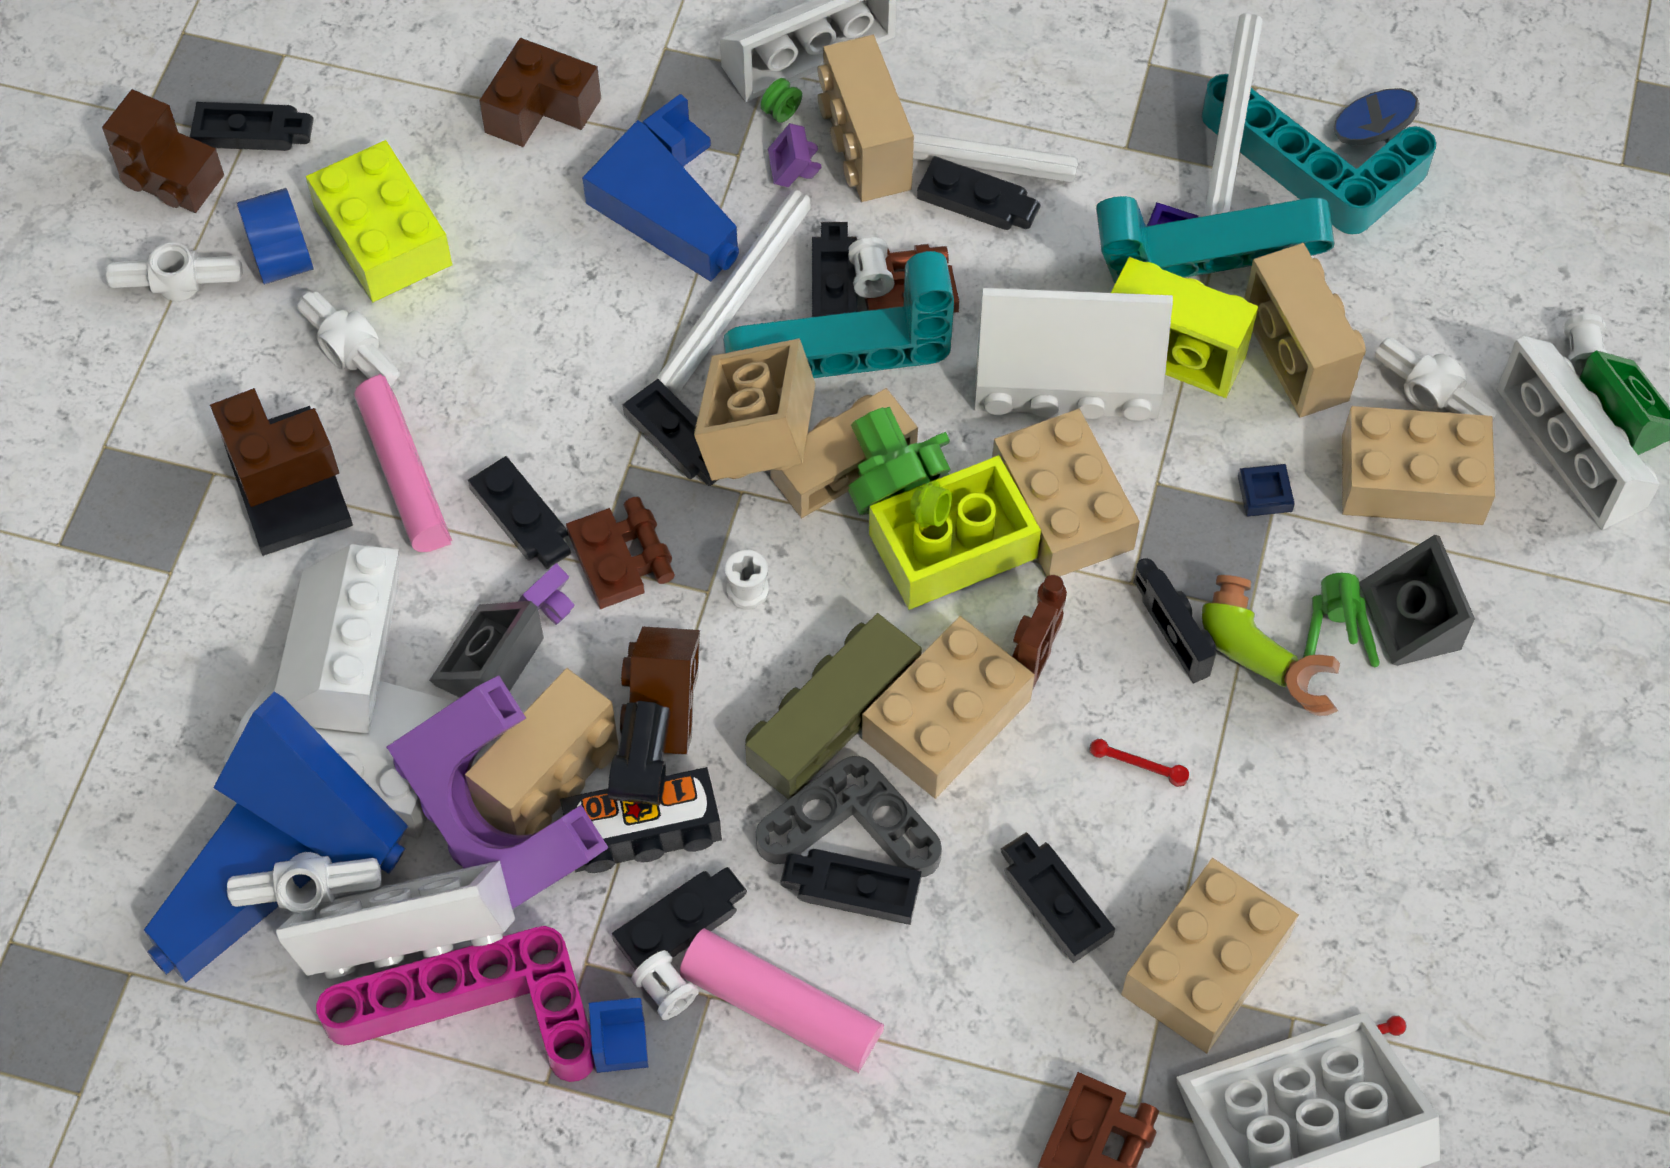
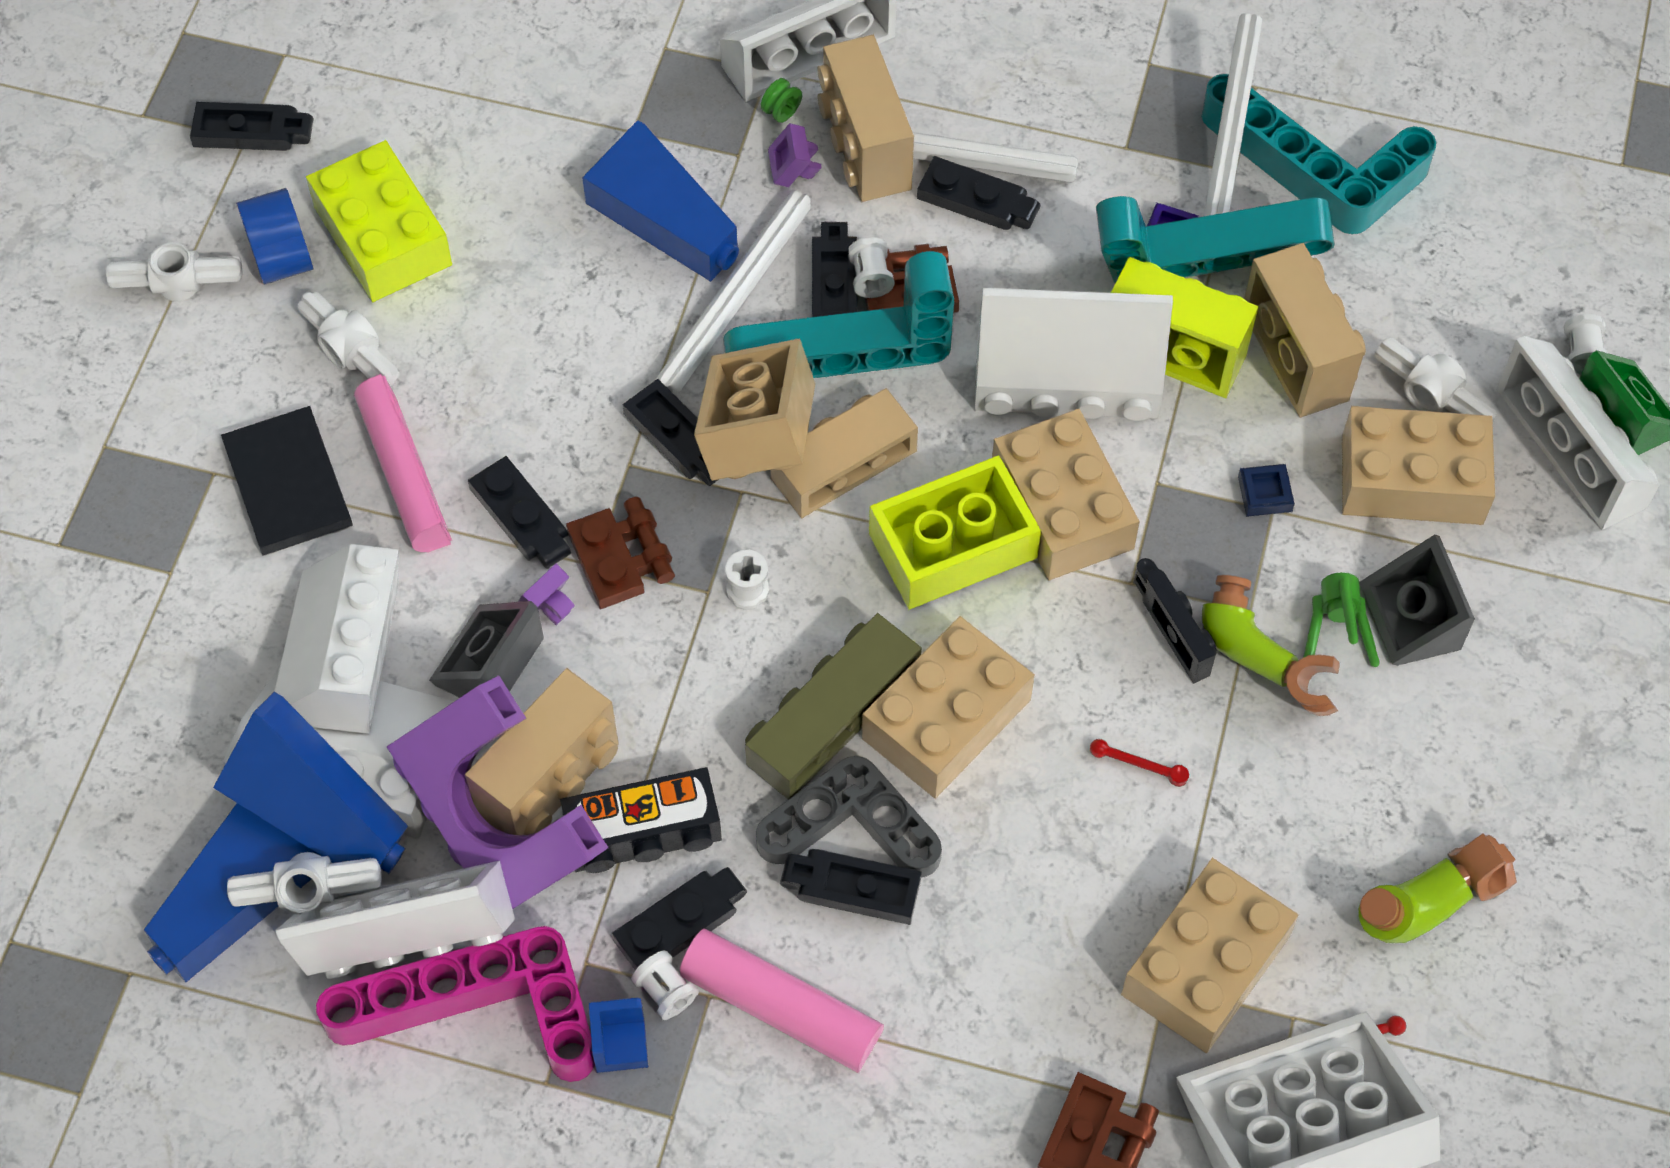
(158, 157): reddish brown brick -> none
(275, 455): reddish brown brick -> none
(535, 85): reddish brown brick -> none
(639, 769): black piece -> none
(665, 671): reddish brown brick -> none
(677, 132): blue panel -> none
(892, 463): bright green piece -> none
(931, 504): lime plate -> none
(1037, 633): copper plate -> none
(1056, 897): black hinge -> none
(1376, 117): blue piece -> none
(1427, 900): none -> piece

